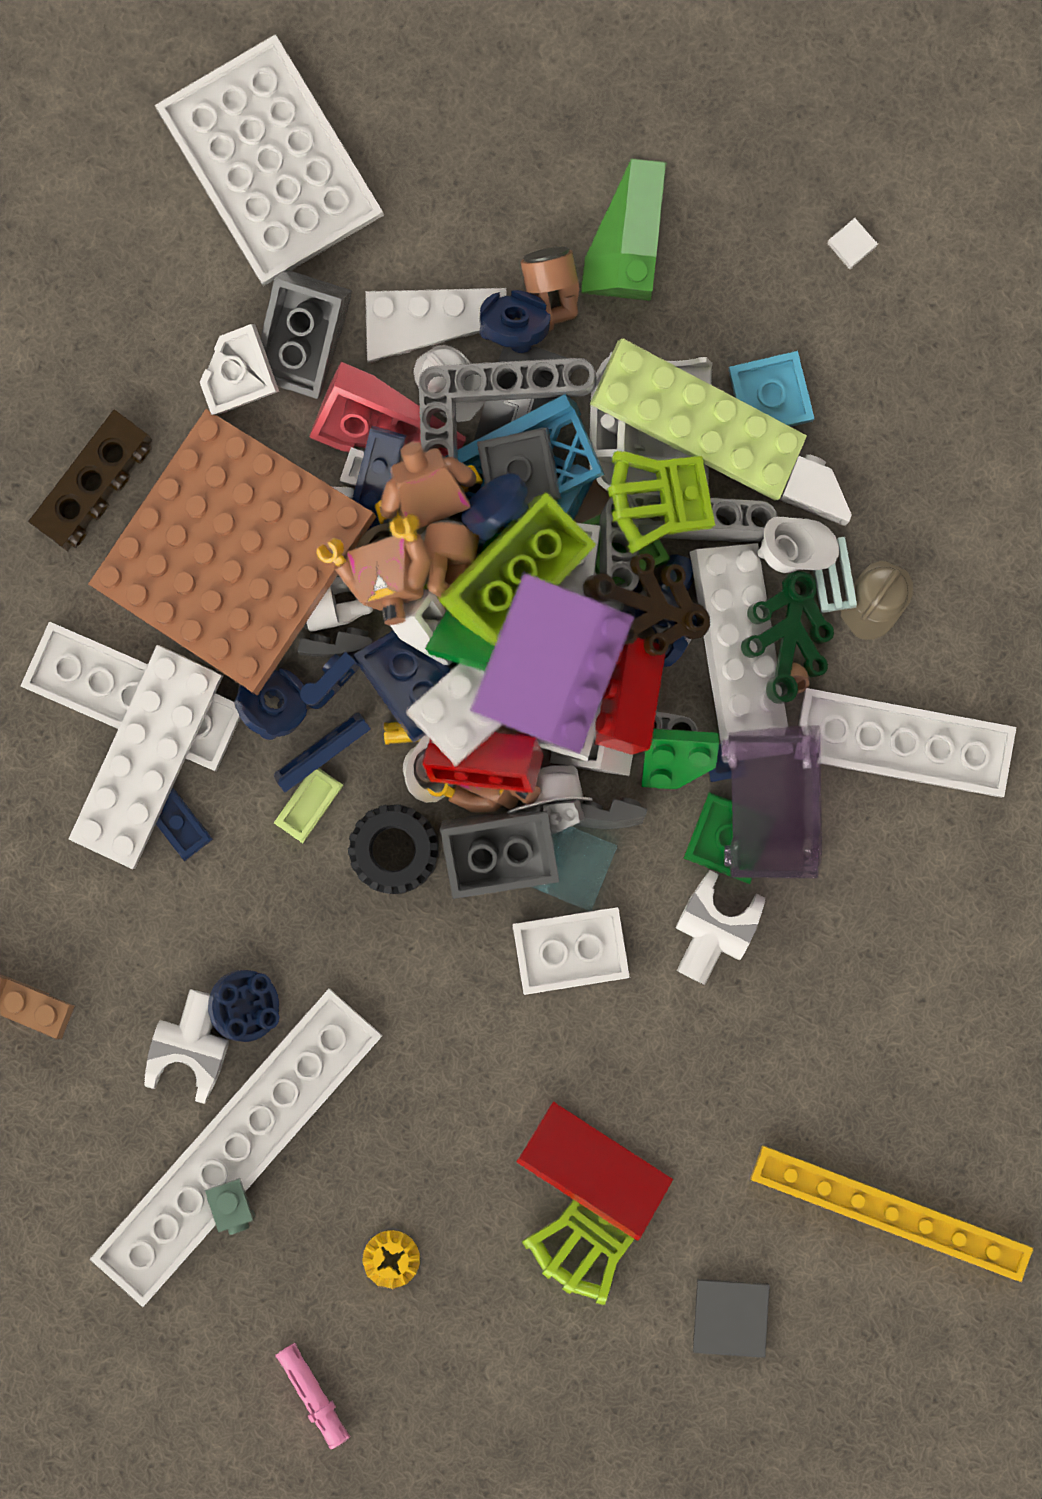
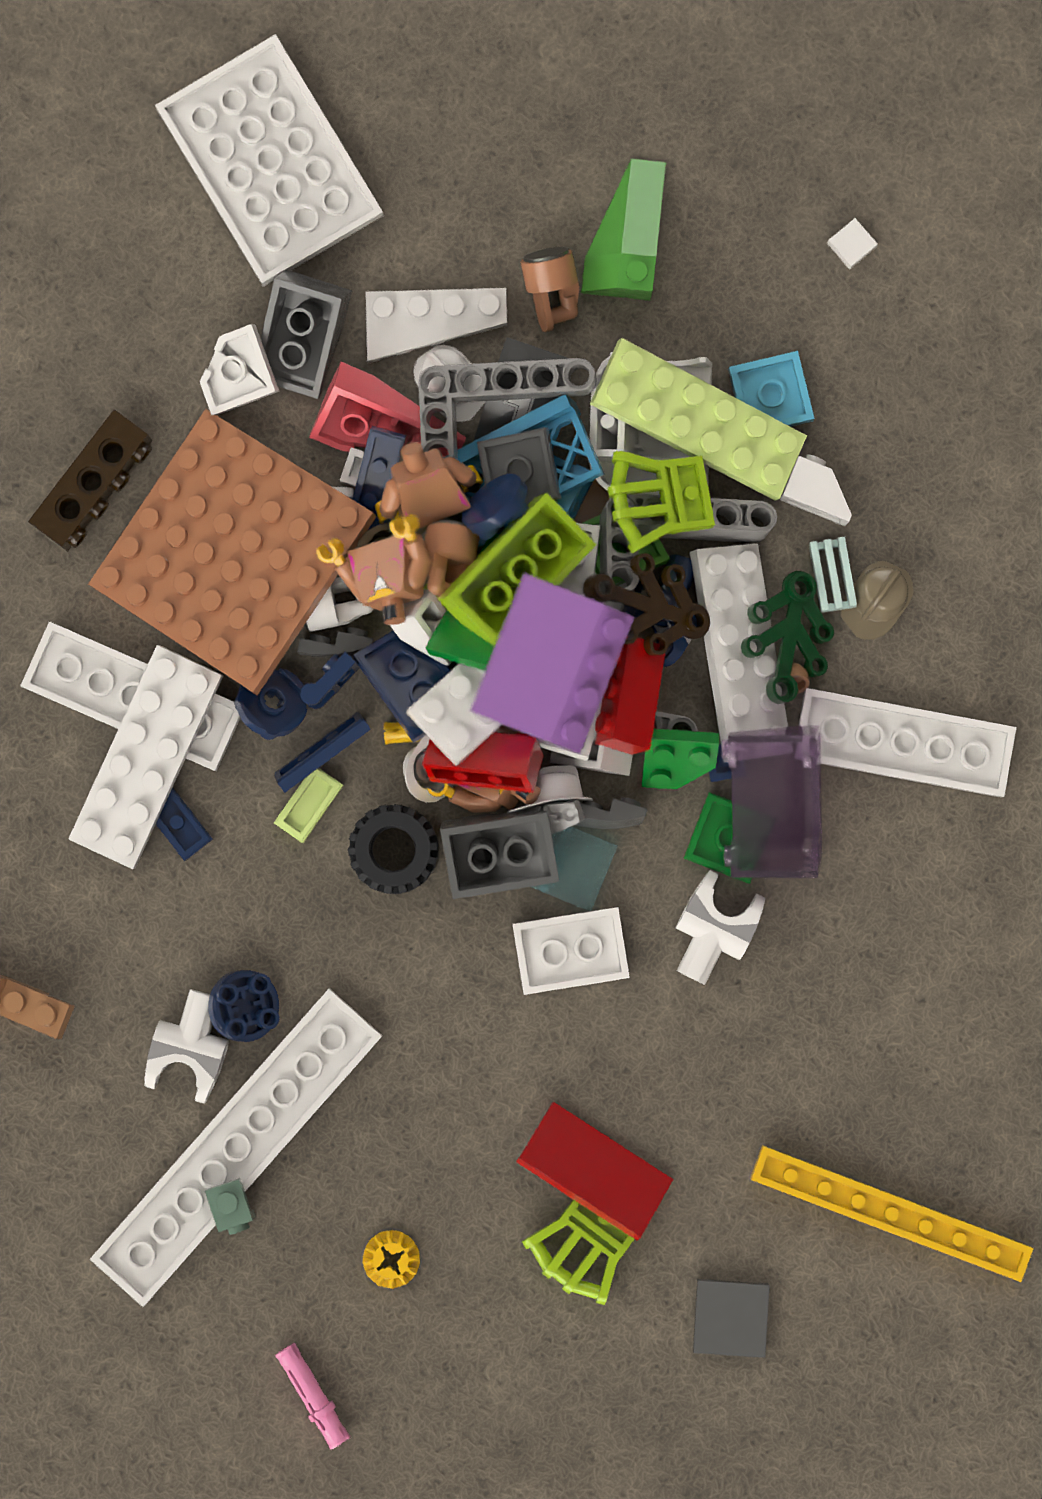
(498, 320): dark blue plate -> none
(798, 544): white piece -> none

